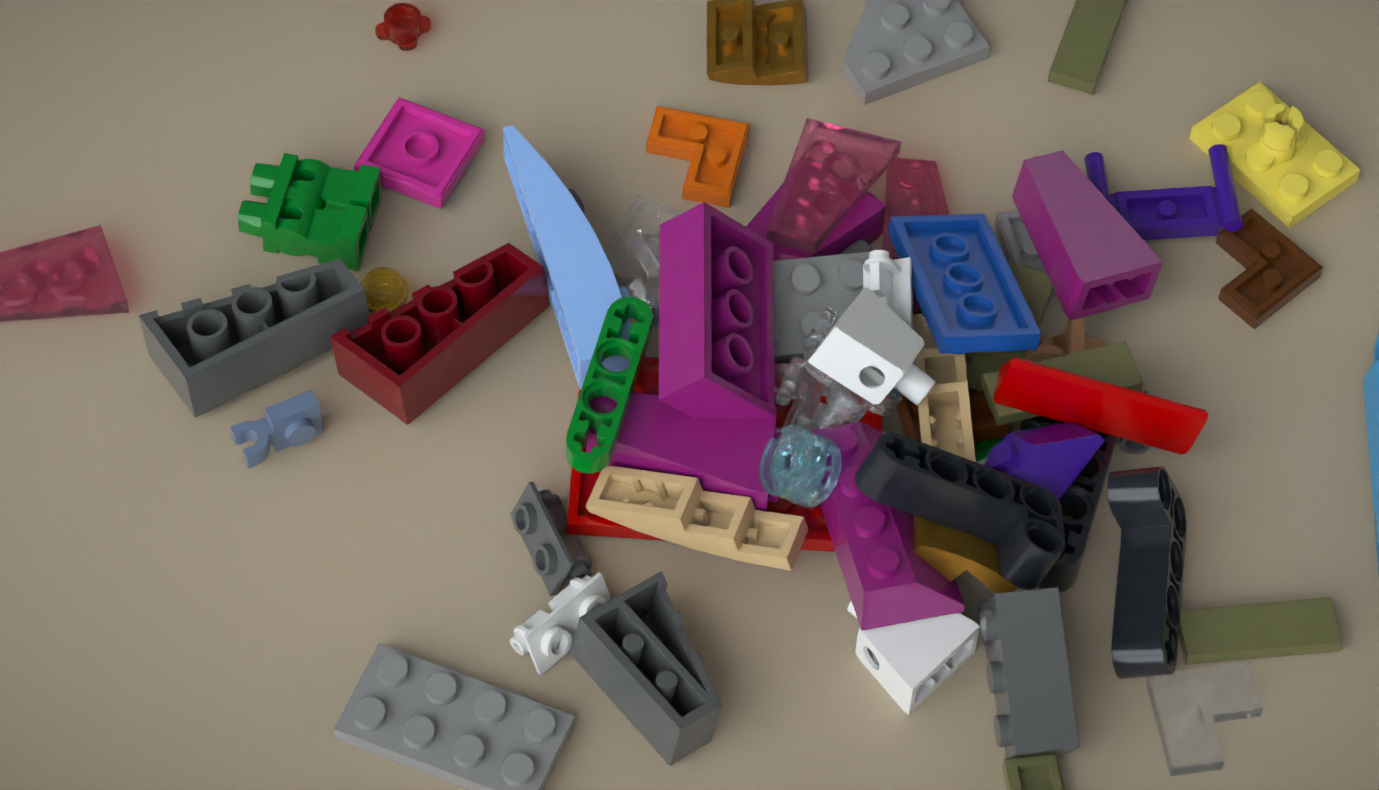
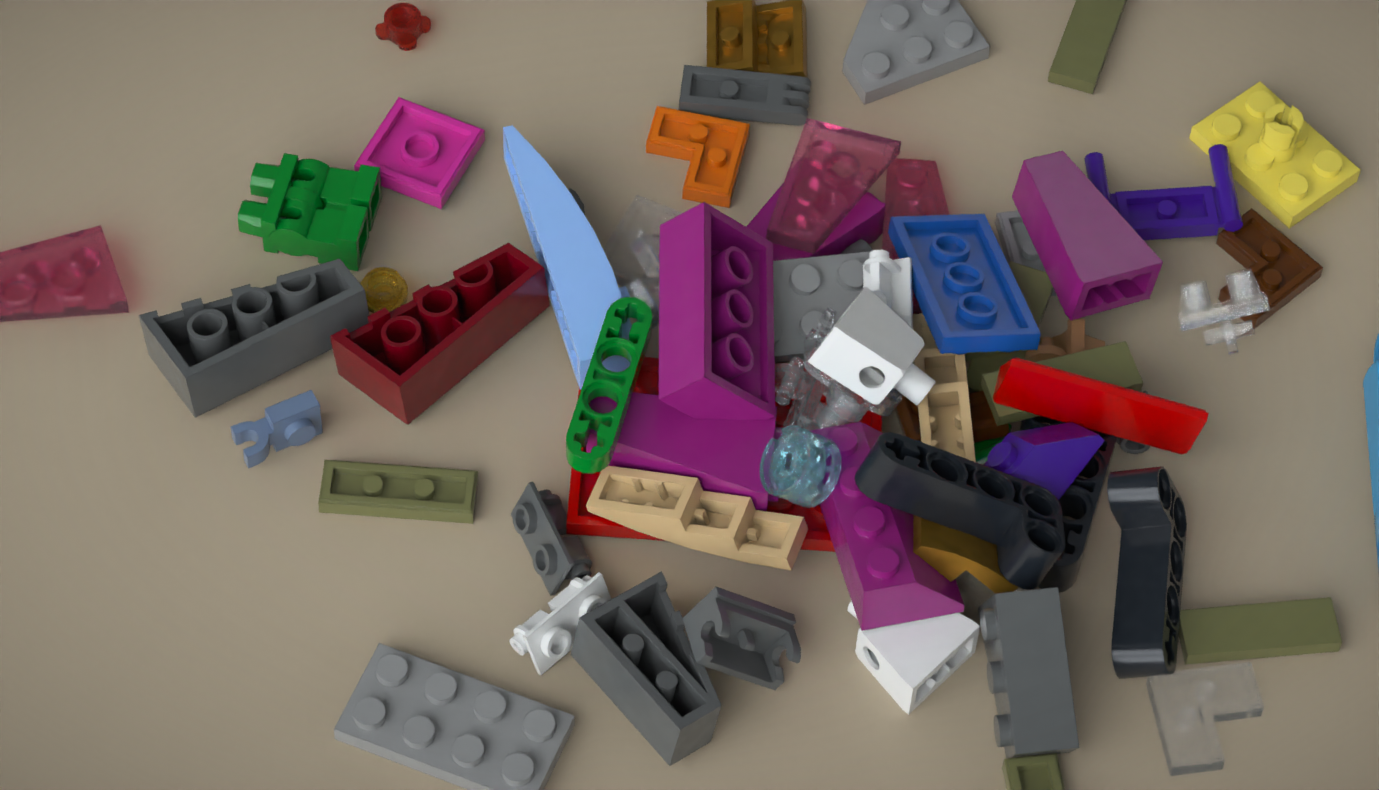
(398, 491): none -> olive tile
(742, 637): none -> dark grey hinge
(745, 95): none -> dark grey hinge
(1244, 301): none -> clear hips

